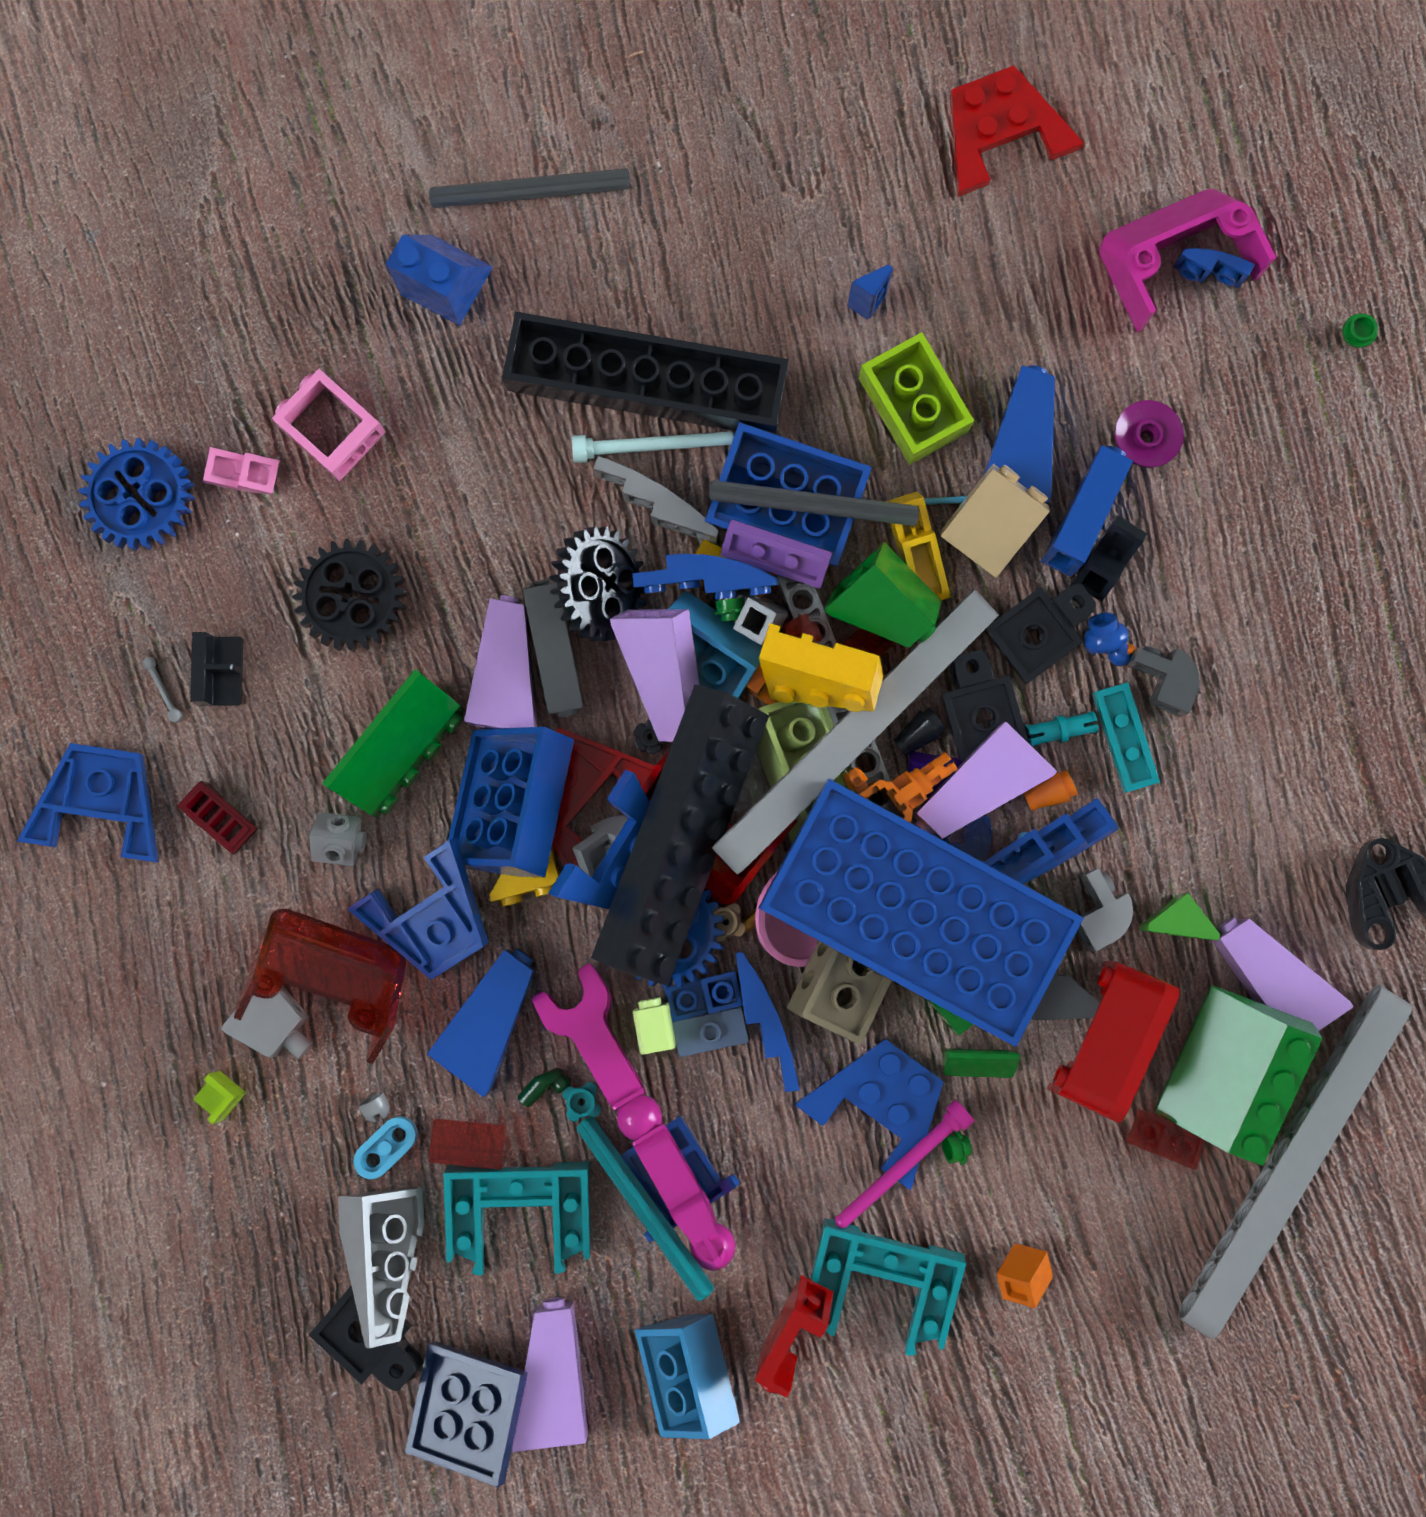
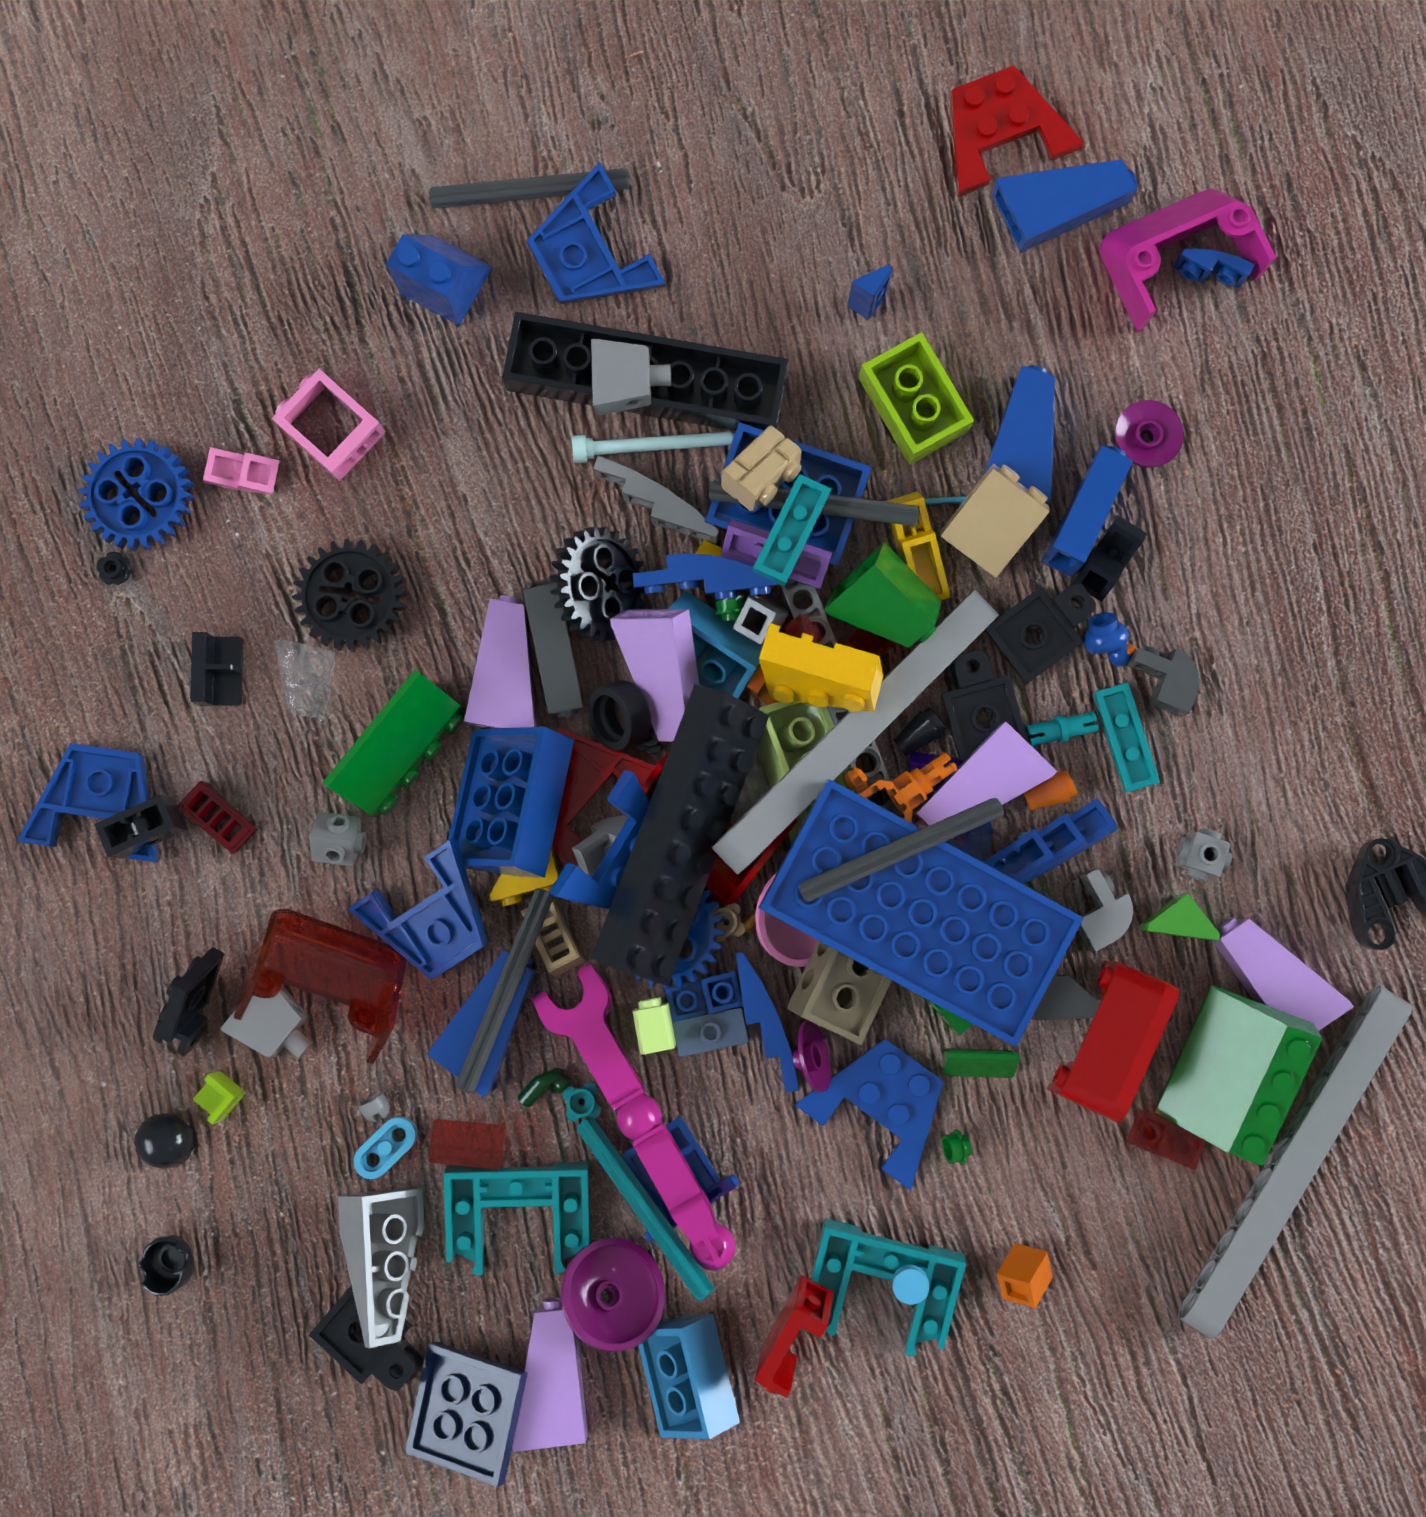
(122, 571): none -> black plate
(140, 826): none -> black brick
(164, 1141): none -> black hair
(166, 1265): none -> black hair
(174, 715): light grey hinge -> none
(187, 998): none -> black plate
(305, 677): none -> clear slope
(504, 991): none -> dark grey axle
(567, 962): none -> tan slope
(576, 255): none -> blue wing
(624, 376): none -> light grey torso
(633, 1290): none -> magenta dish
(634, 710): none -> black tyre
(761, 469): none -> tan brick
(791, 530): none -> teal plate
(813, 1056): none -> magenta dish
(901, 849): none -> dark grey axle
(910, 1284): none -> medium azure tile
(954, 1120): dark pink piece -> none
(1058, 200): none -> blue slope
(1192, 859): none -> light grey brick
(1360, 330): green plate -> none

